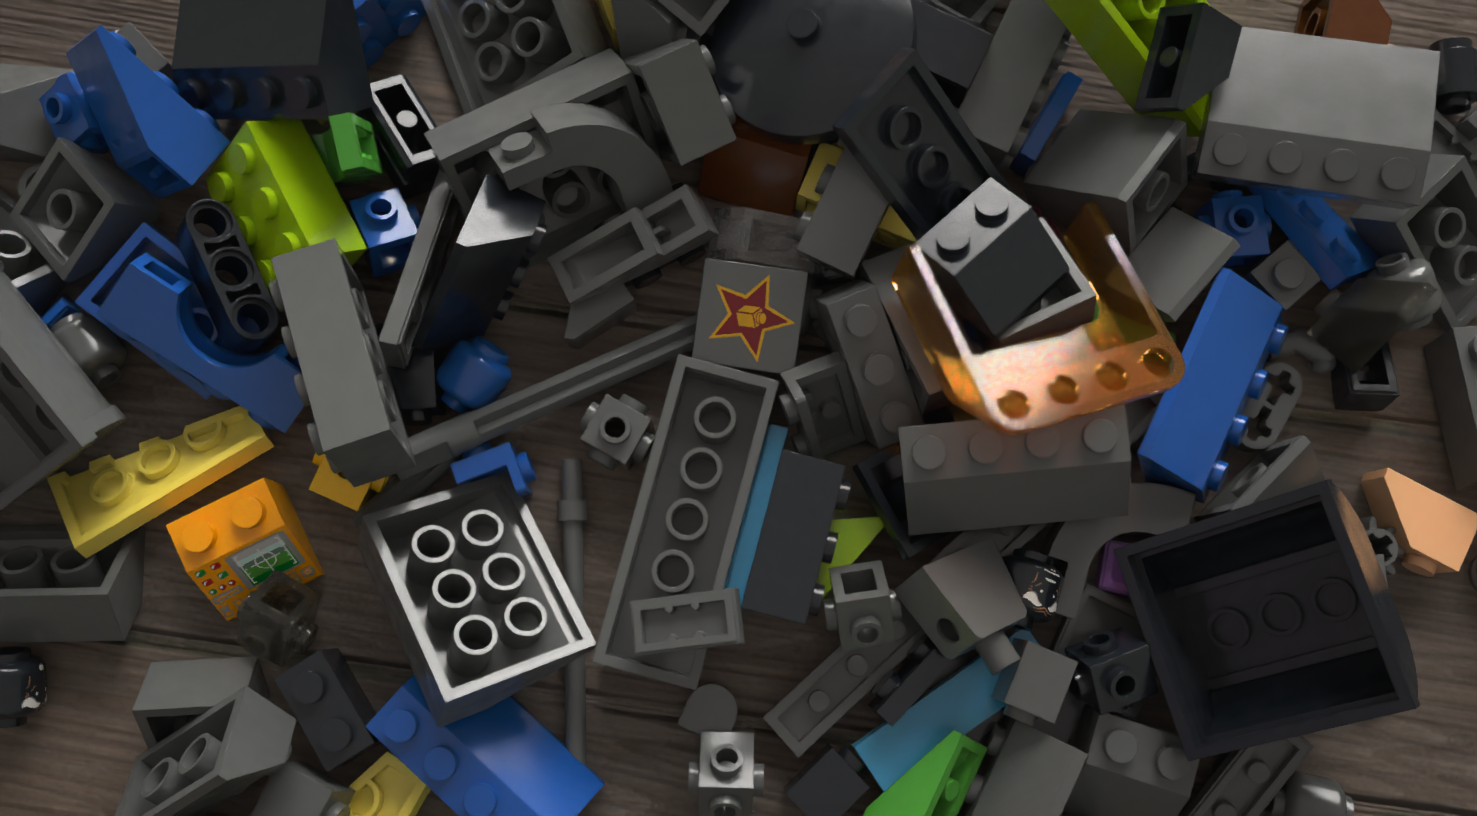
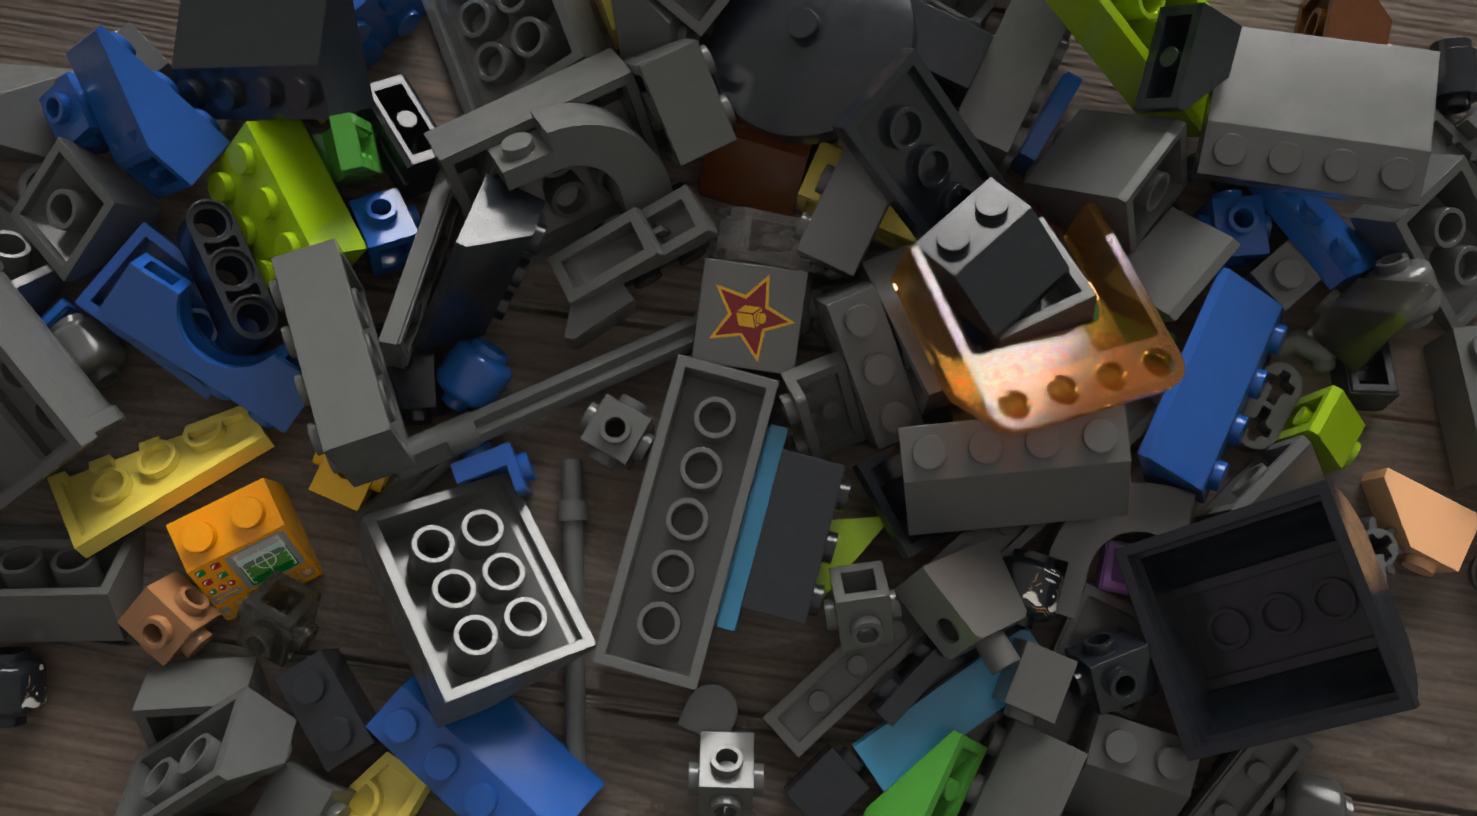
(171, 618): none -> medium nougat brick
(686, 622): dark grey plate -> none
(1329, 424): none -> lime slope

